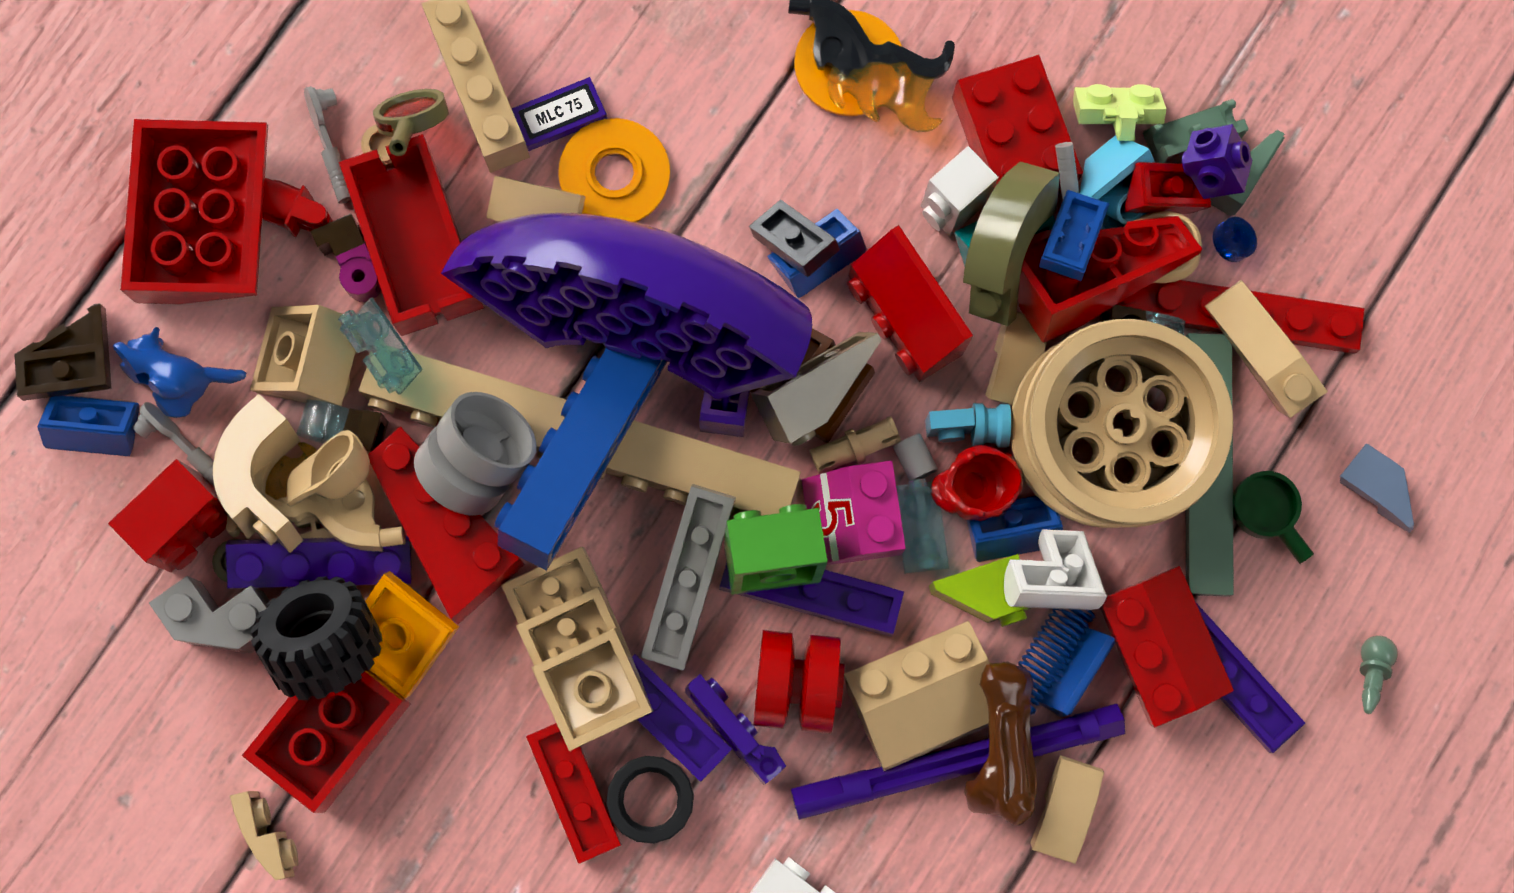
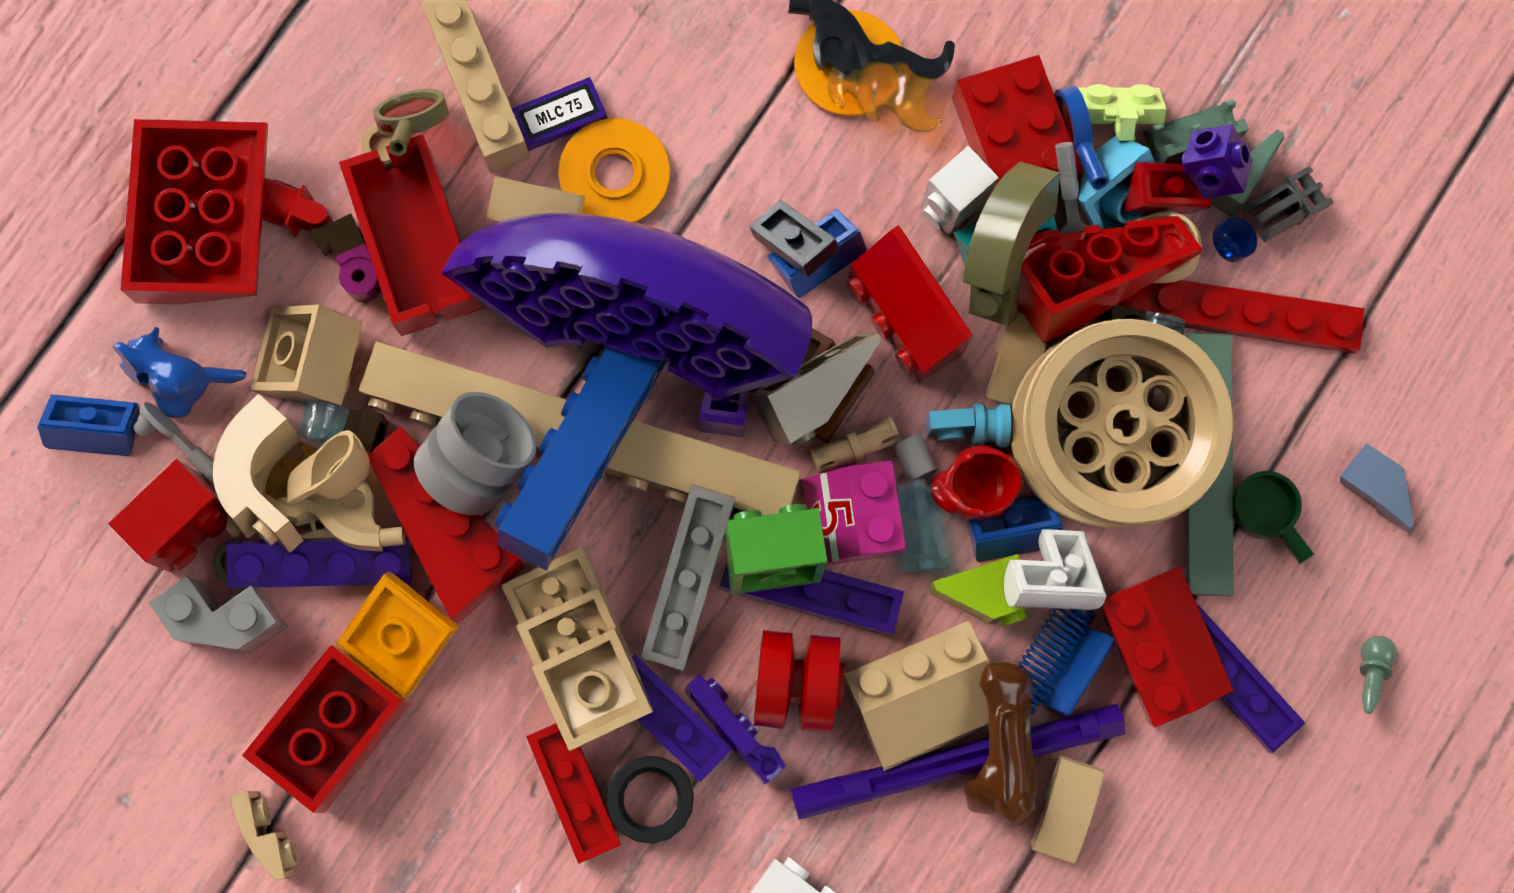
(66, 360): dark brown wing -> none
(316, 102): light grey piece -> none
(316, 638): black tyre -> none
(389, 356): clear light blue hinge -> none
(1074, 235): blue plate -> none
(1079, 128): none -> blue piece
(1265, 350): tan slope -> none
(1291, 202): none -> dark grey arm

